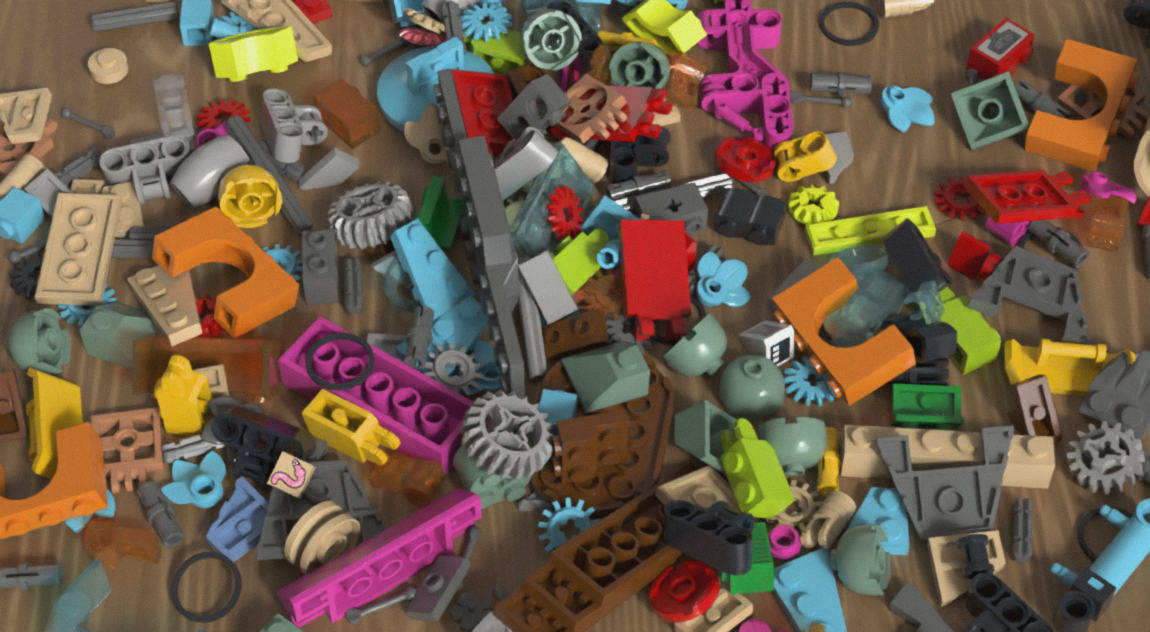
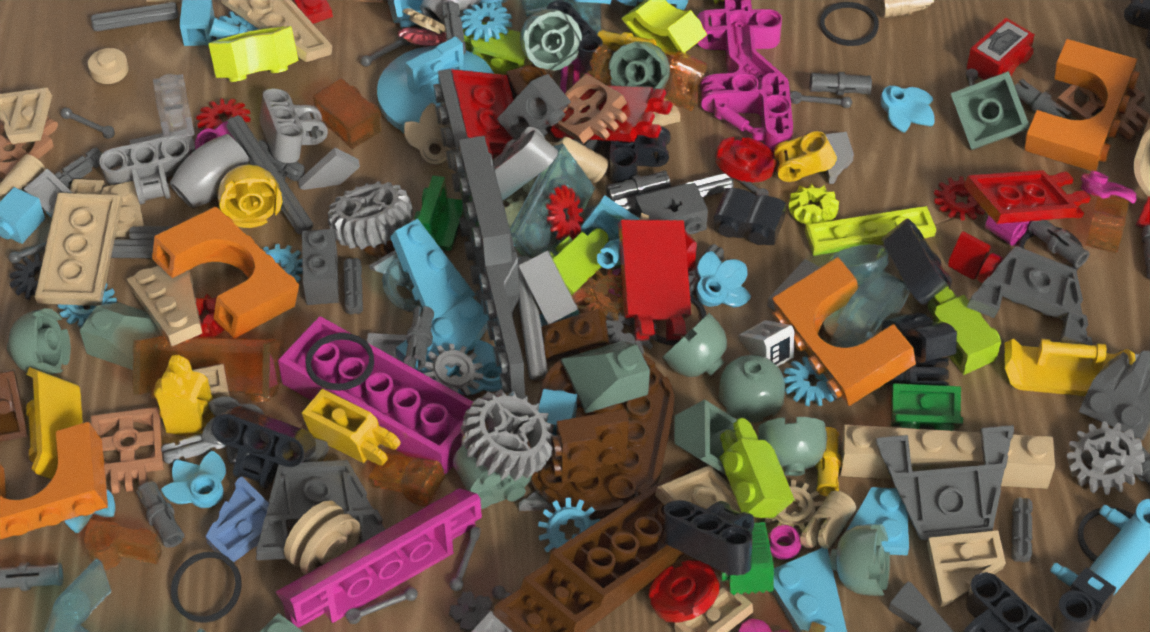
(291, 475): tan tile -> none
(438, 588): dark grey plate -> none
(929, 301): clear light blue tile -> none
(974, 555): black bush -> none
(1034, 408): reddish brown slope -> none

